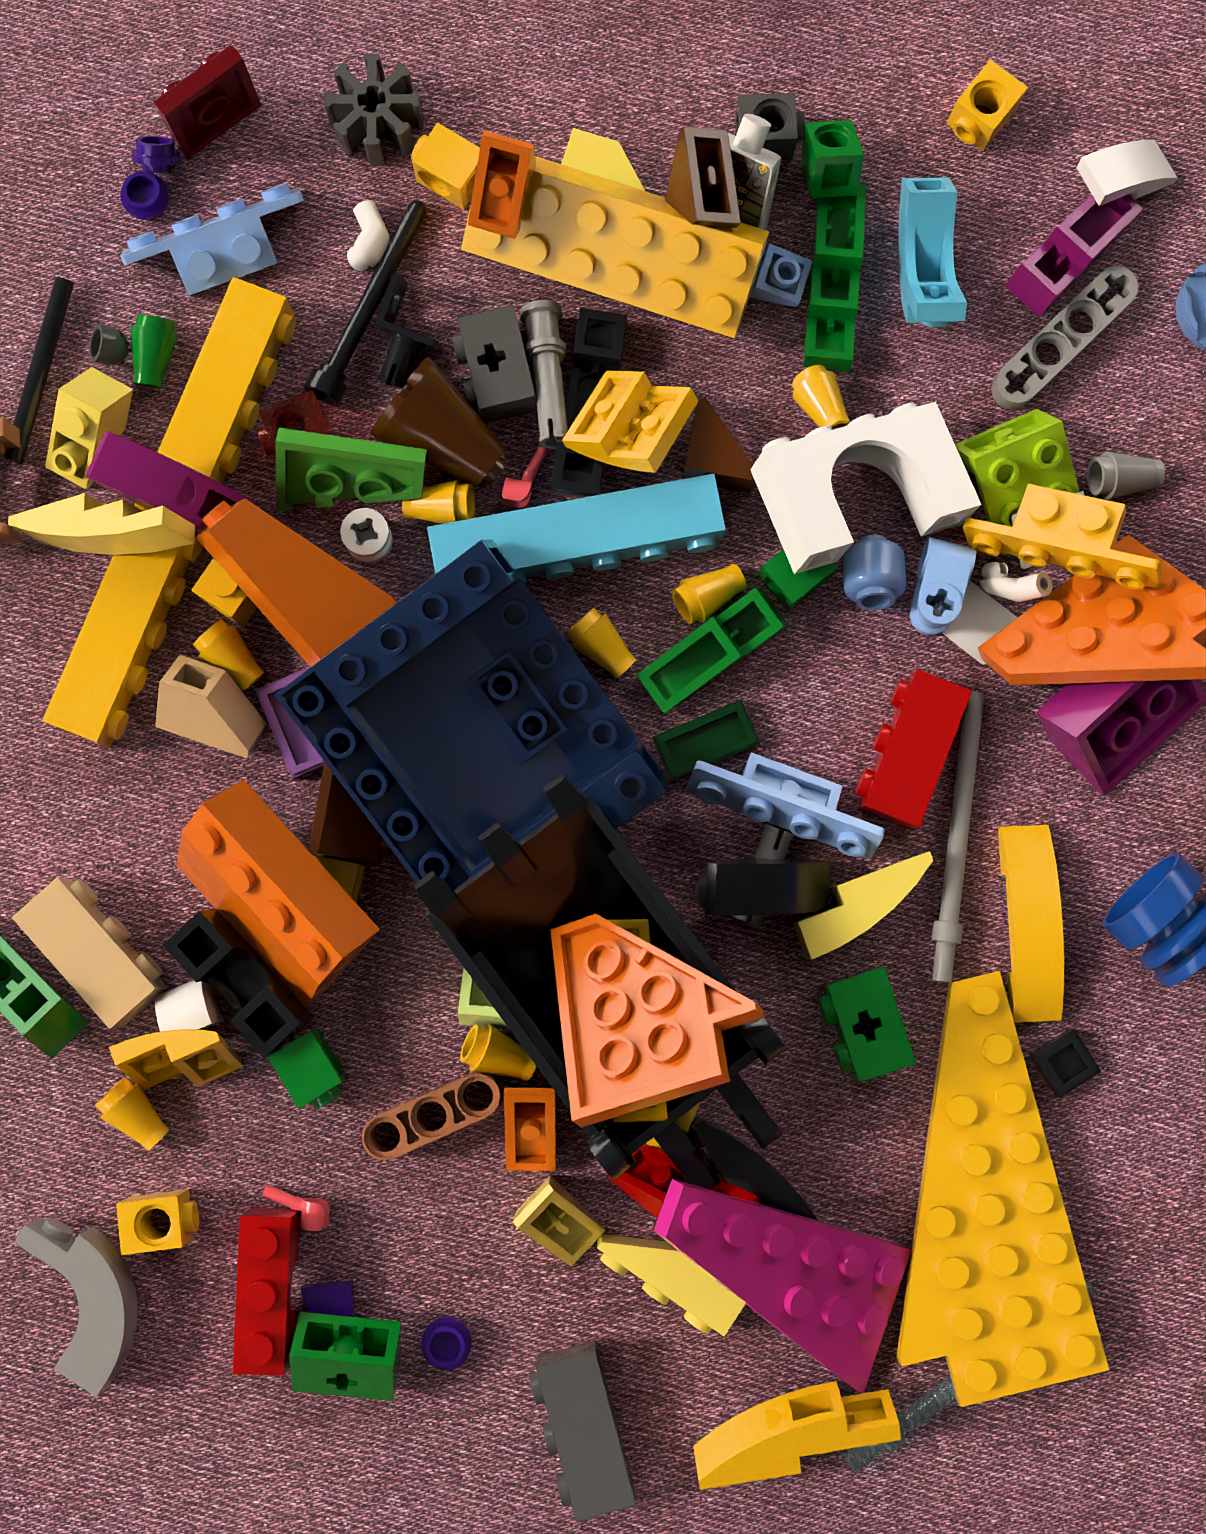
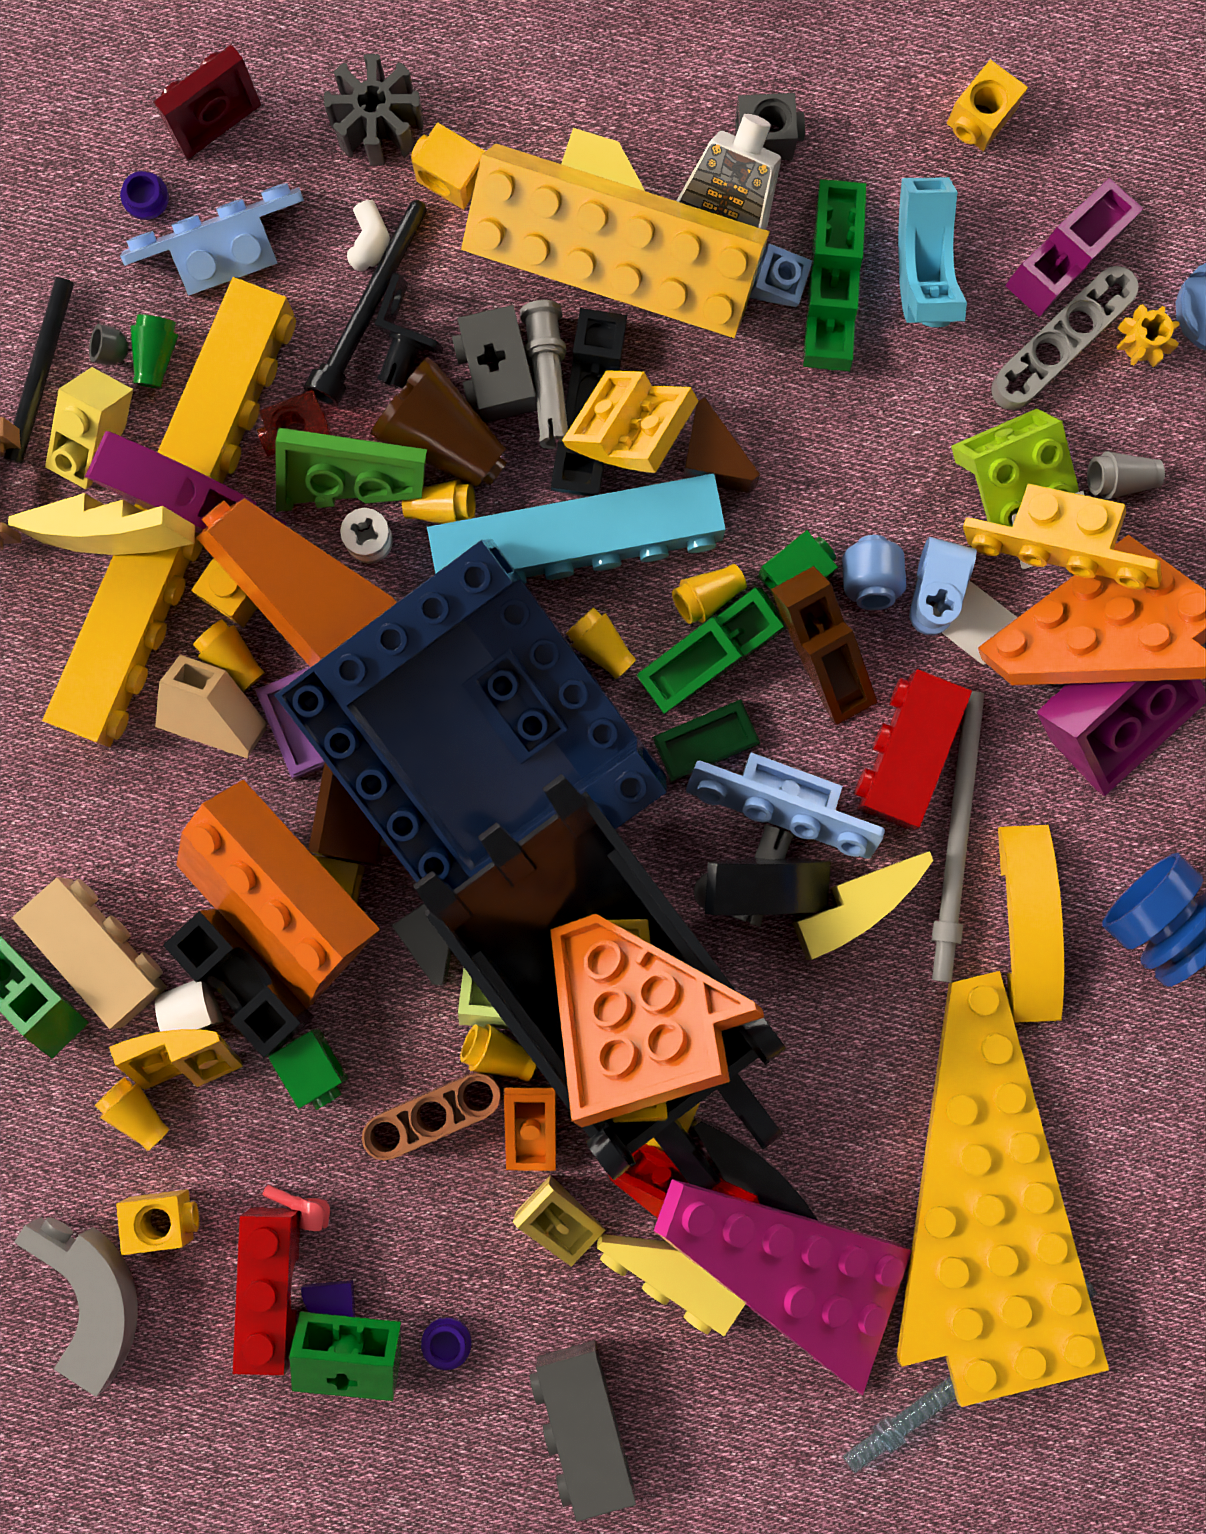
(155, 153): dark purple plate -> none
(425, 945): none -> dark grey slope
(501, 183): orange slope -> none
(518, 492): coral hand -> none
(703, 178): reddish brown slope -> none
(804, 1422): yellow slope -> none
(820, 396): yellow cone -> none
(825, 644): none -> reddish brown slope
(831, 159): green brick -> none
(887, 1044): green brick -> none
(906, 445): white arch -> none
(1020, 589): white arm -> none
(1065, 1062): black tile -> none
(1126, 169): white slope -> none
(1159, 327): none -> yellow gear

